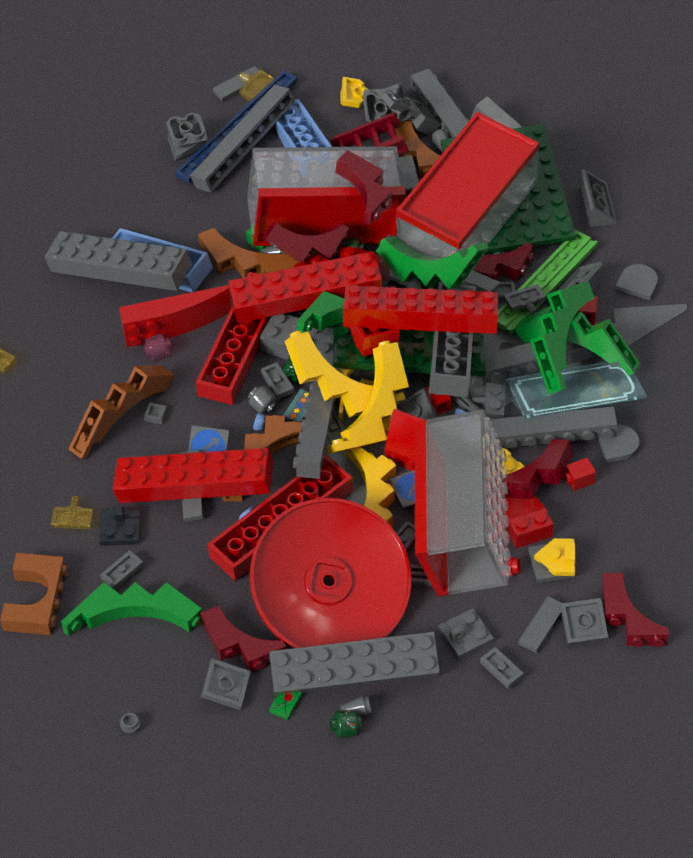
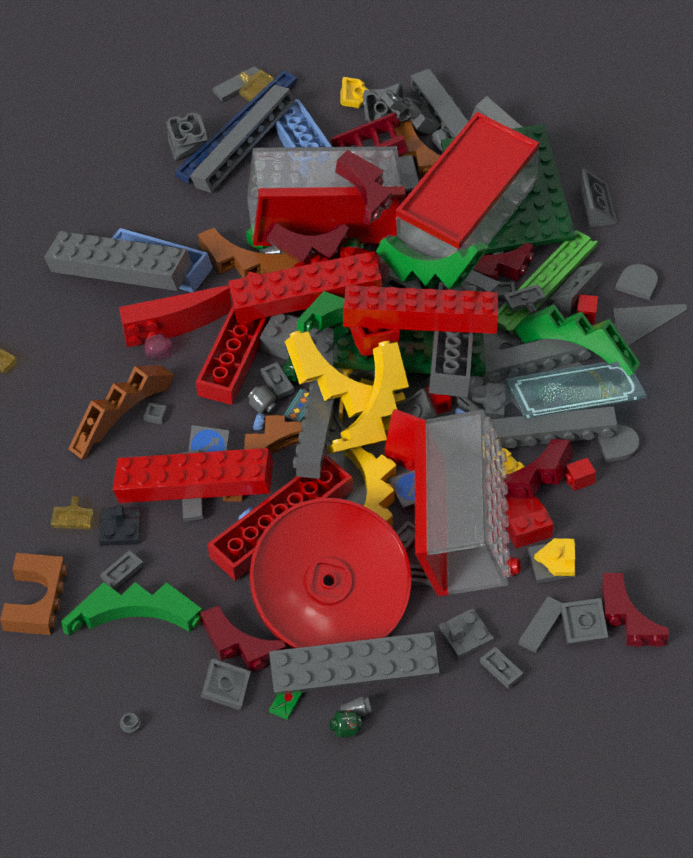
(551, 347): green arch -> none

